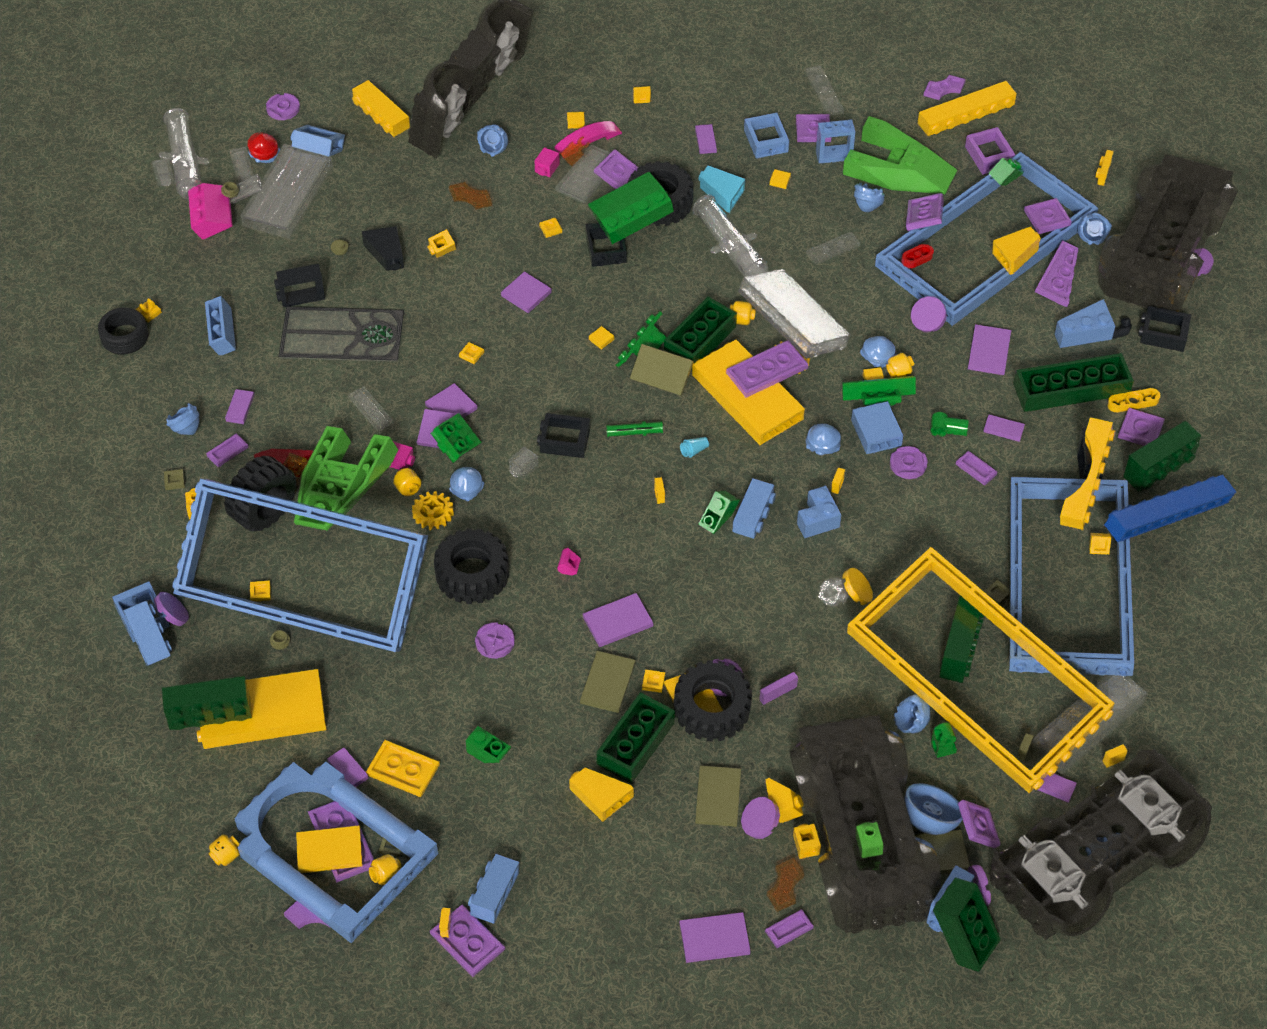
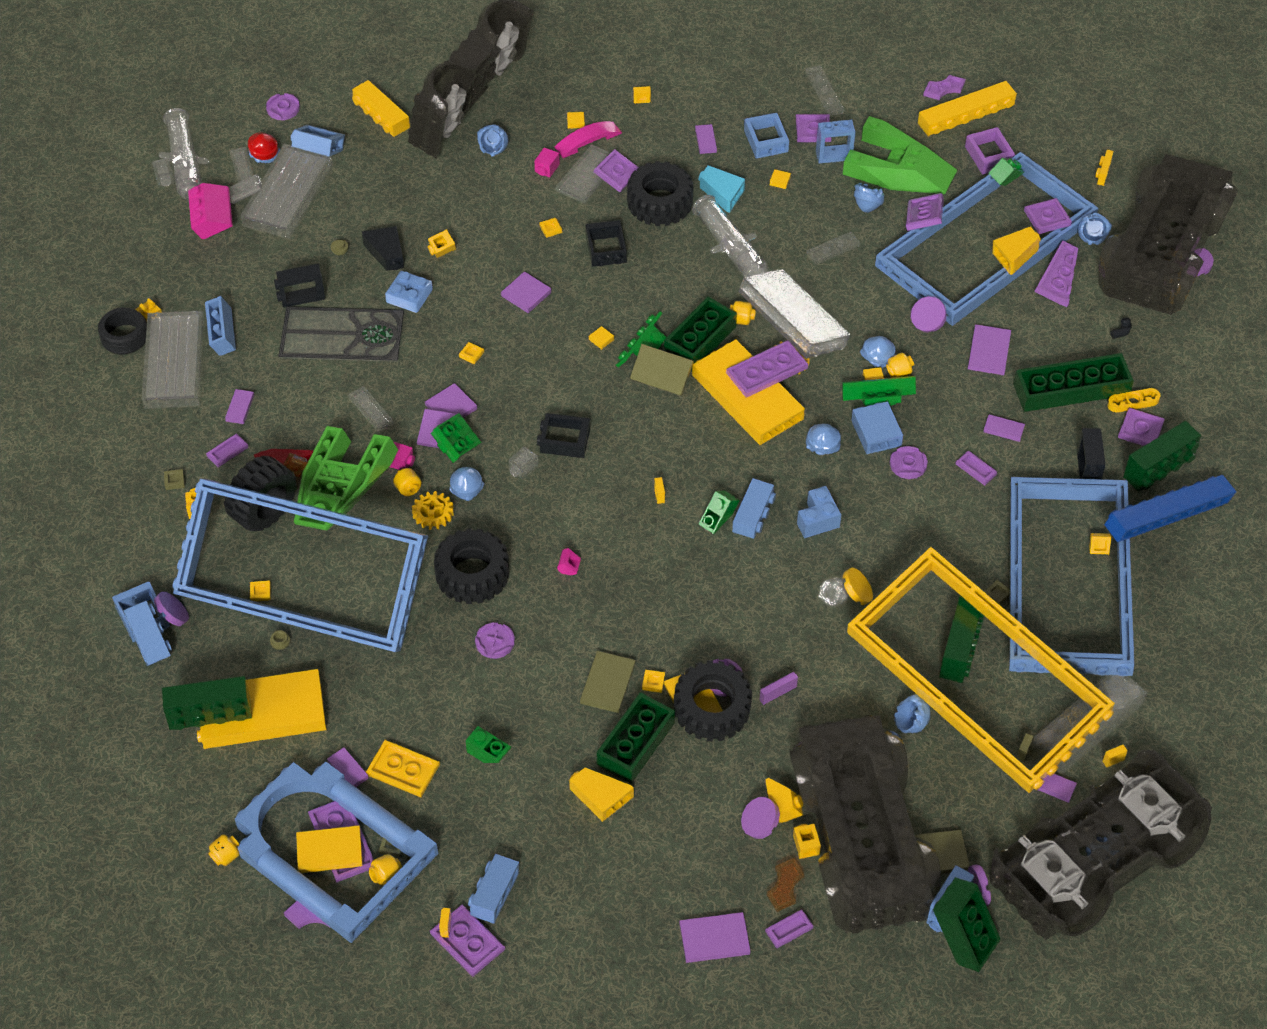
(173, 359): none -> clear brick
(185, 421): medium blue hair -> none
(230, 189): olive plate -> none
(408, 291): none -> medium blue brick
(477, 198): clear orange tile -> none
(572, 152): clear orange plate -> none
(617, 620): medium lavender tile -> none
(631, 207): green slope -> none
(657, 427): green pin -> none
(693, 446): medium azure cone -> none
(718, 796): olive tile -> none
(838, 480): yellow tile -> none
(869, 839): bright green brick -> none
(917, 256): red plate -> none
(932, 809): medium blue piece -> none
(943, 425): green piece -> none
(943, 740): green leg -> none
(979, 824): medium lavender tile -> none
(1076, 507): yellow arch -> none
(1085, 326): medium blue wedge -> none
(1162, 339): black window -> none

